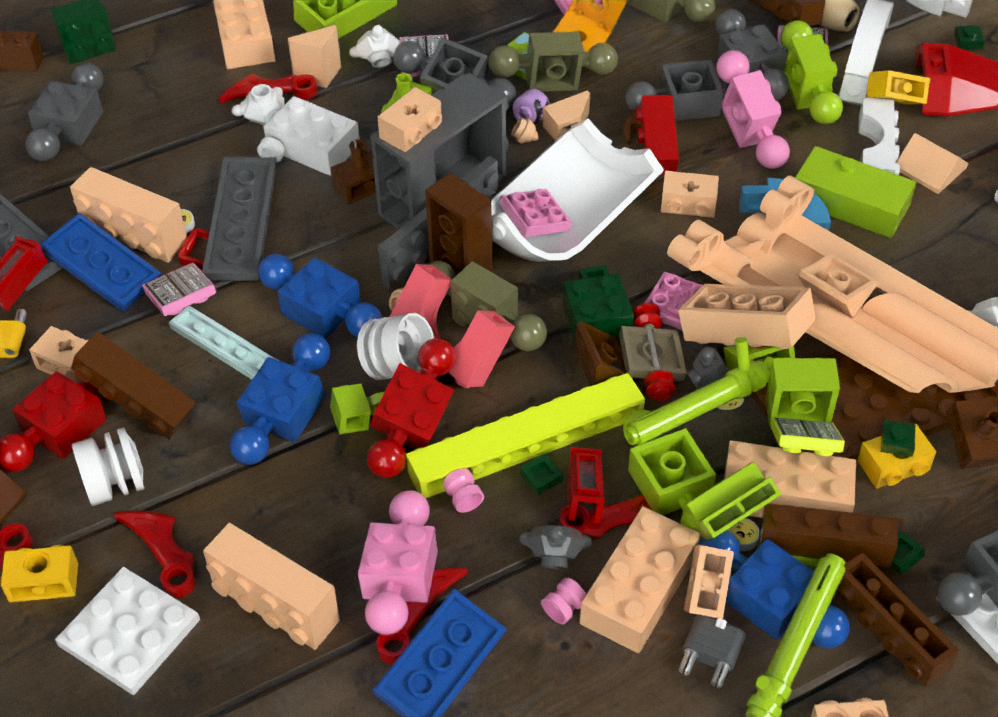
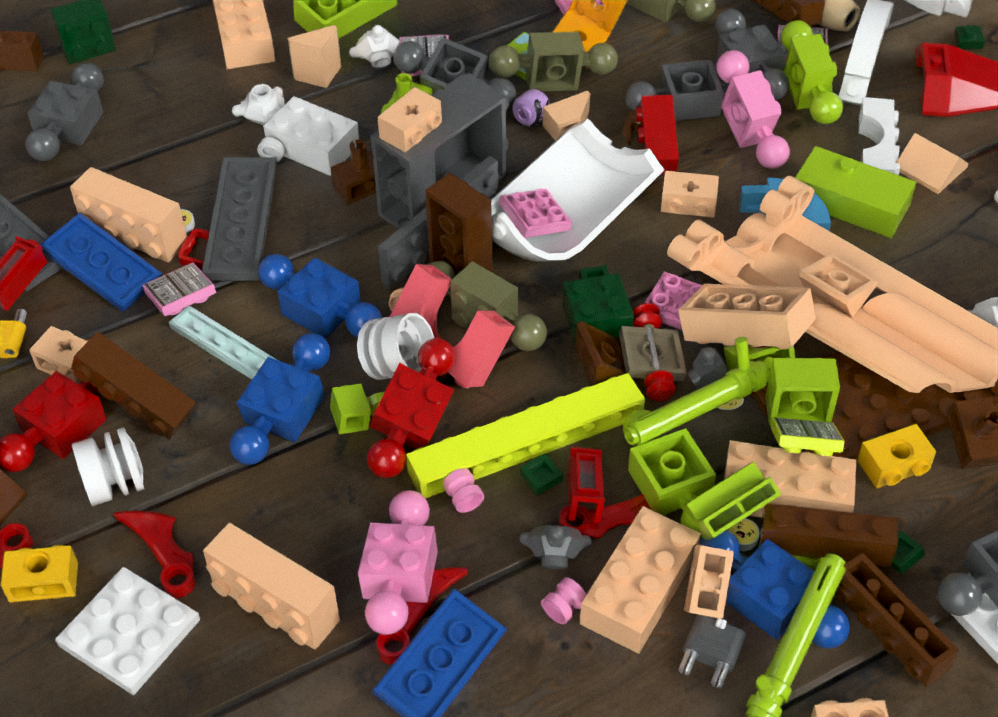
(288, 84): red piece -> none
(524, 131): light nougat plate -> none
(898, 86): yellow brick -> none
(898, 438): dark green plate -> none

